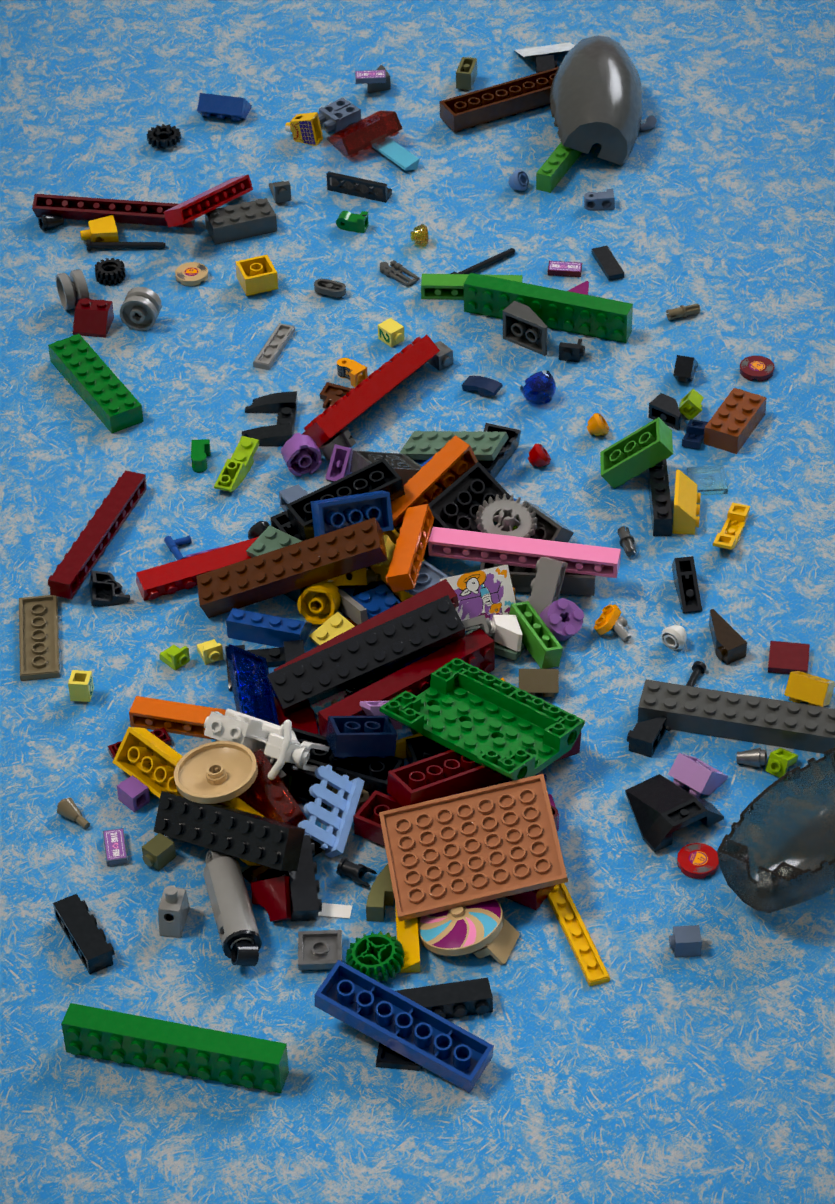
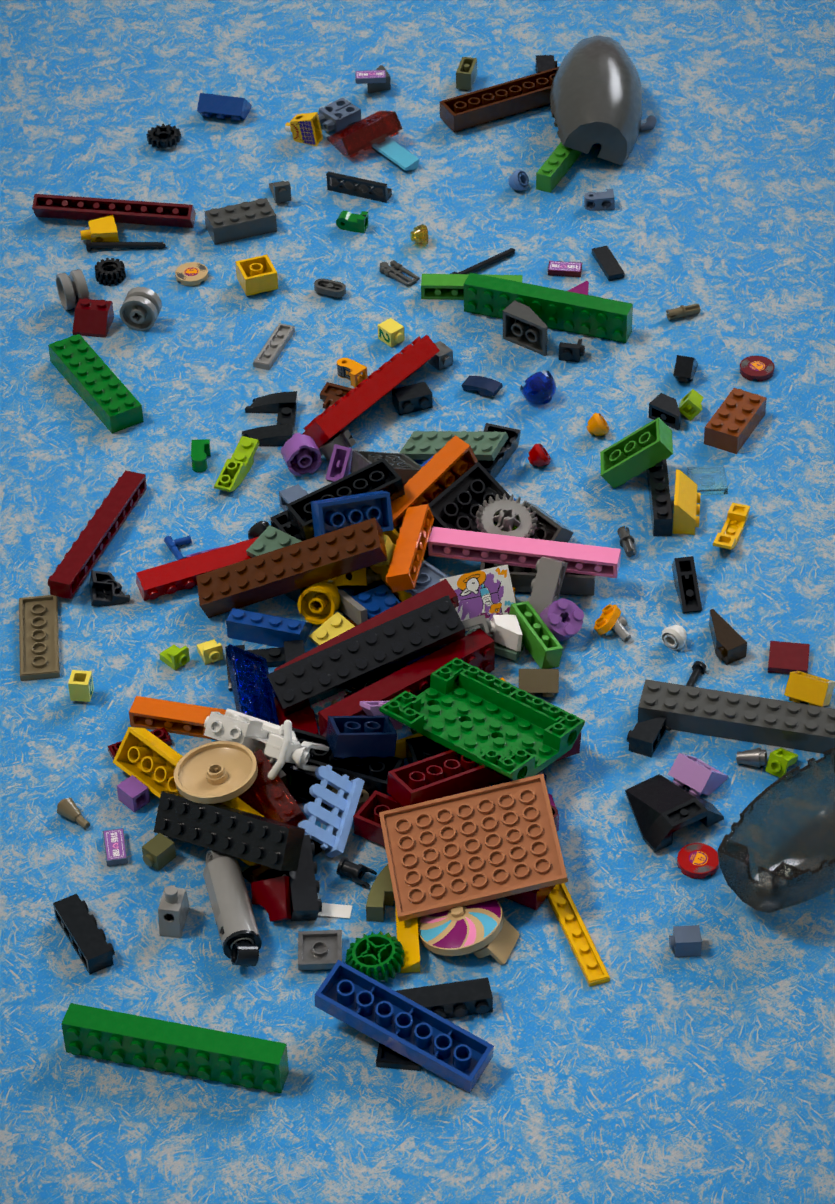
(50, 221): black cone -> none
(208, 201): red brick -> none
(412, 398): none -> black brick
(545, 49): white sticker -> none
(694, 434): dark blue slope -> none

